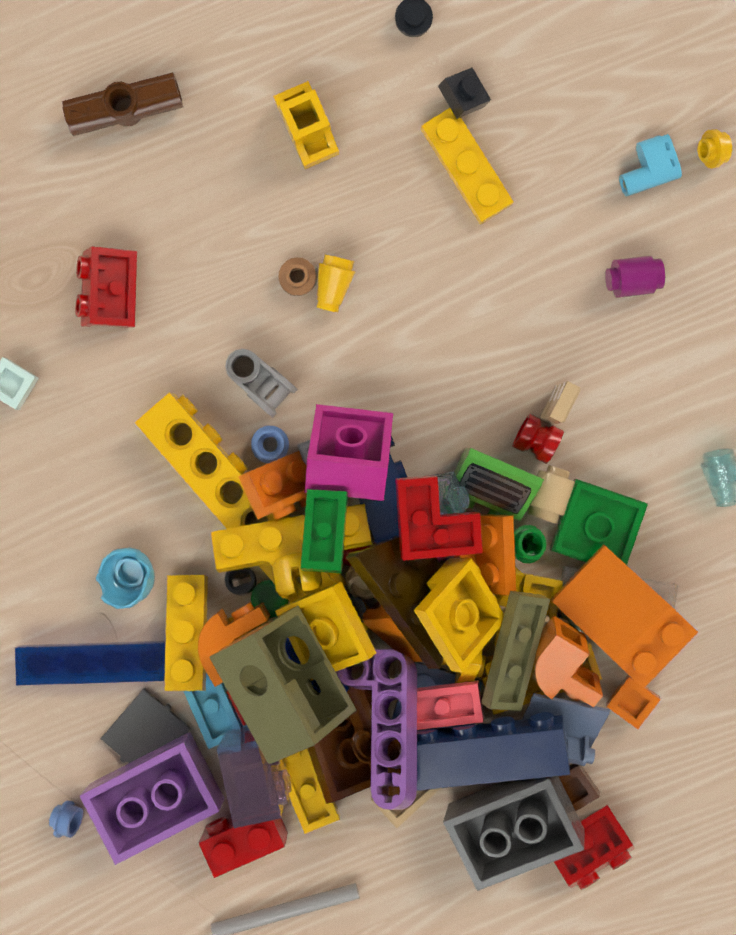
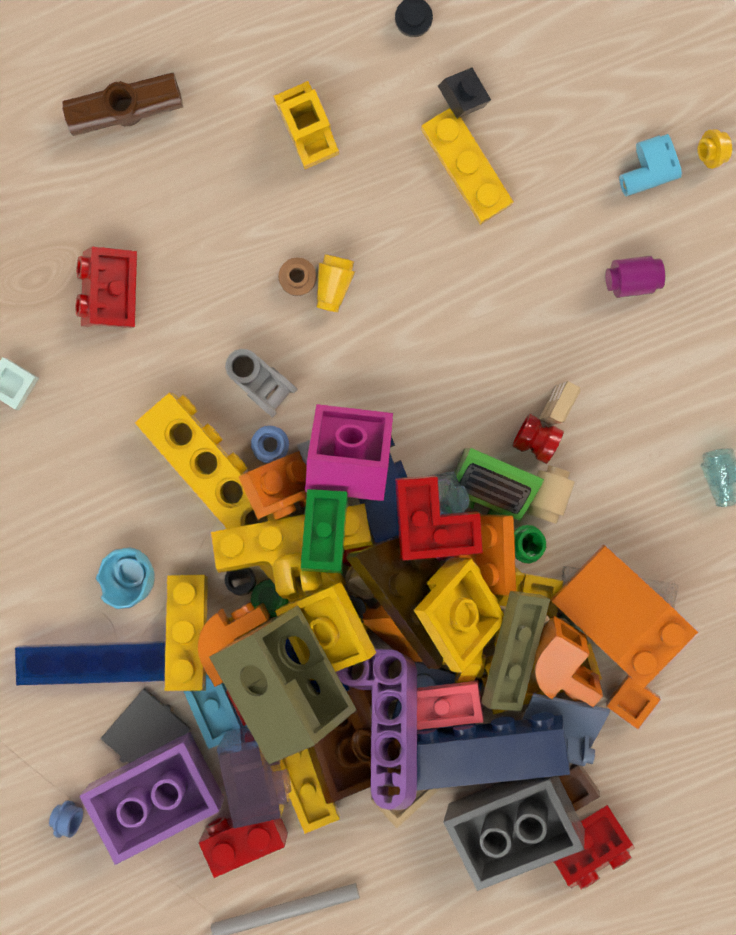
(598, 518): green plate -> none

